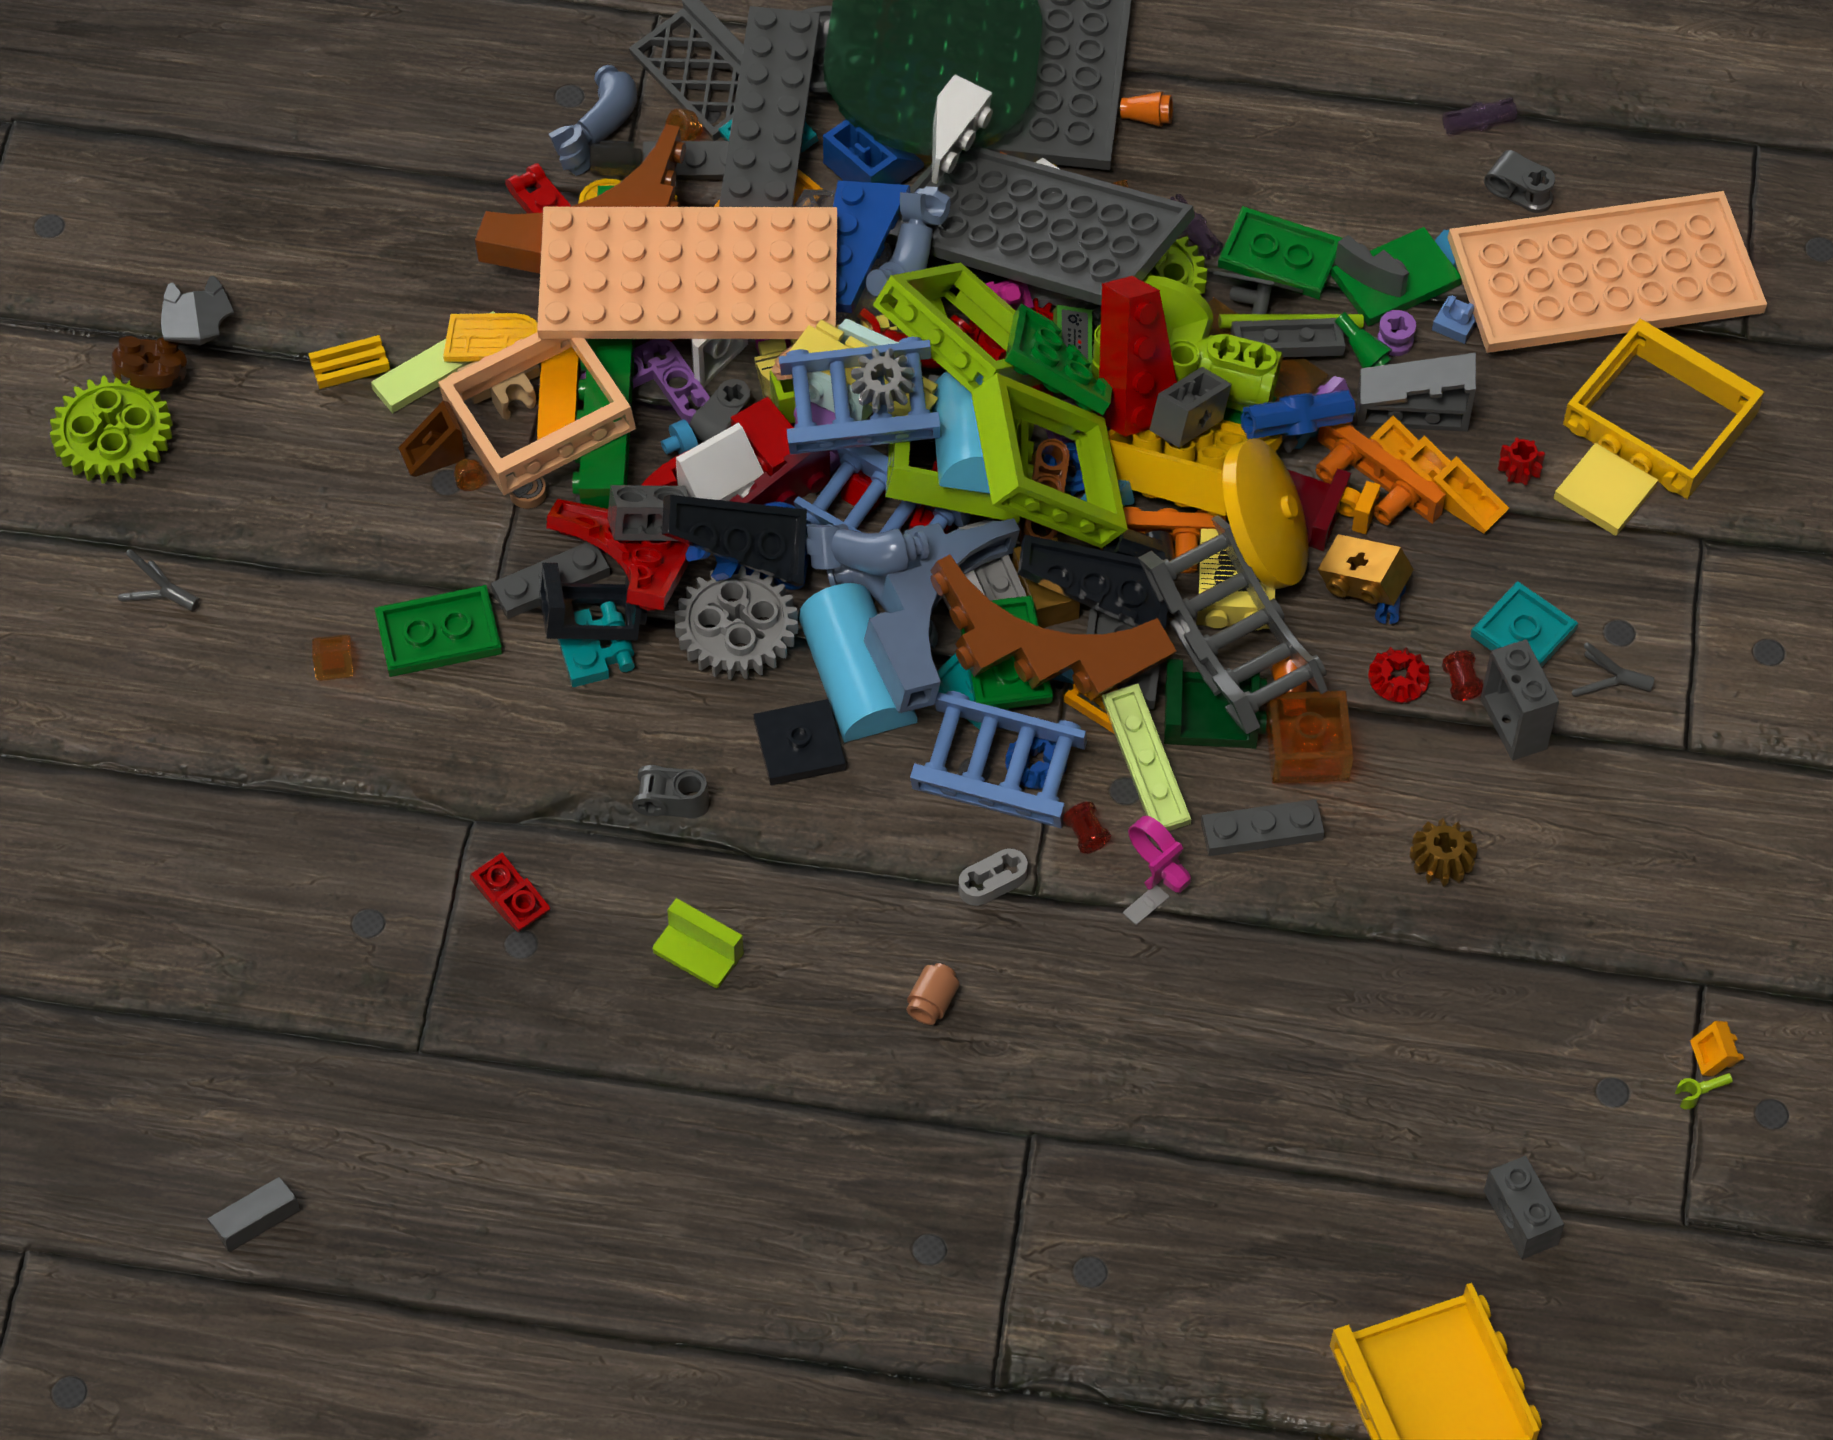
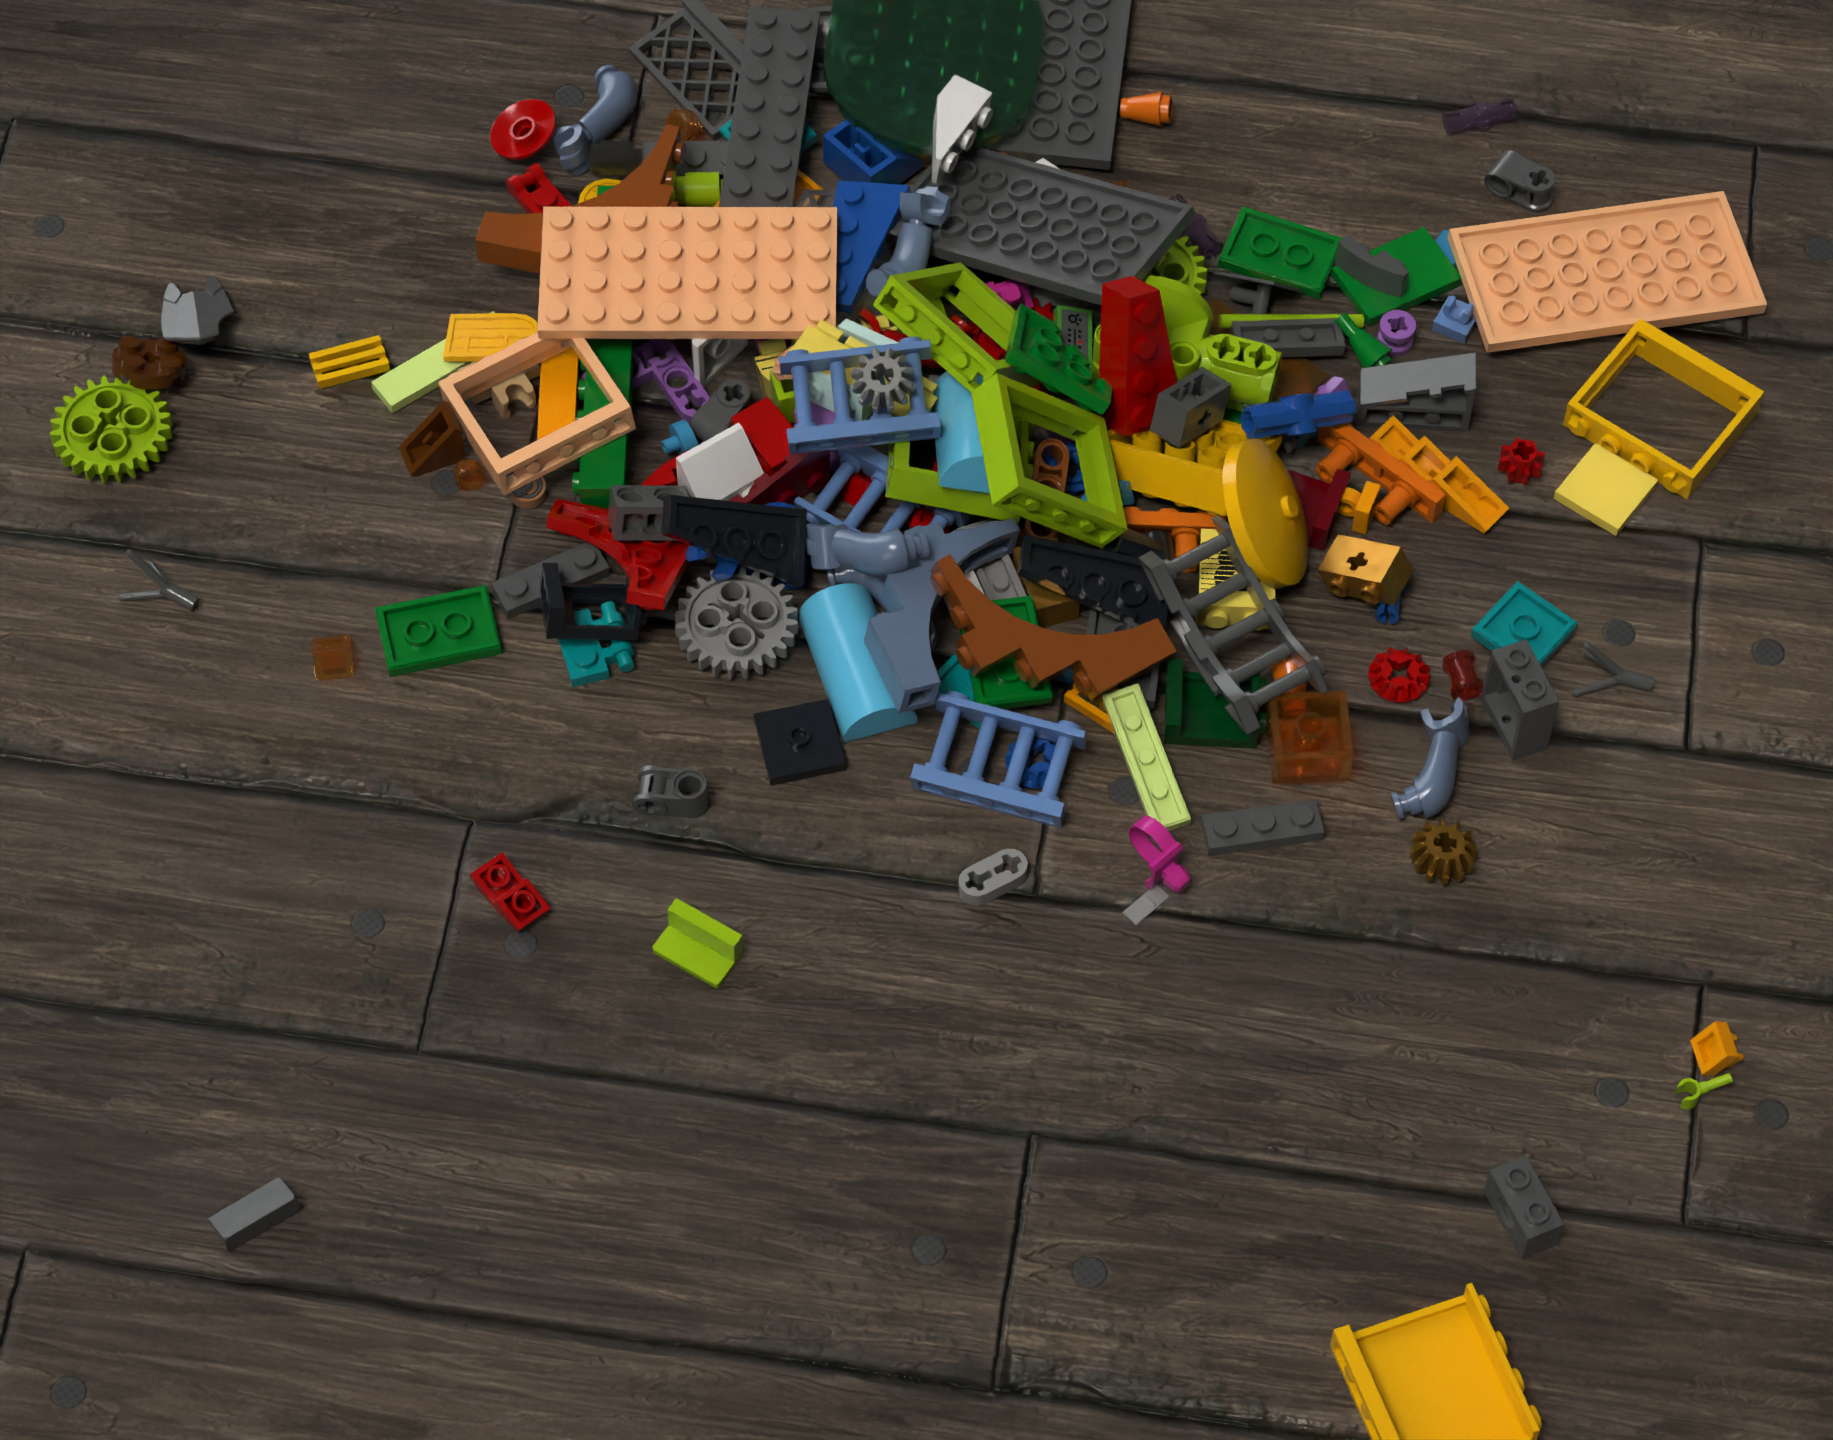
(523, 129): none -> red dish
(698, 189): none -> lime brick
(932, 993): nougat brick -> none
(1086, 827): clear red bush -> none
(1437, 779): none -> sand blue piece

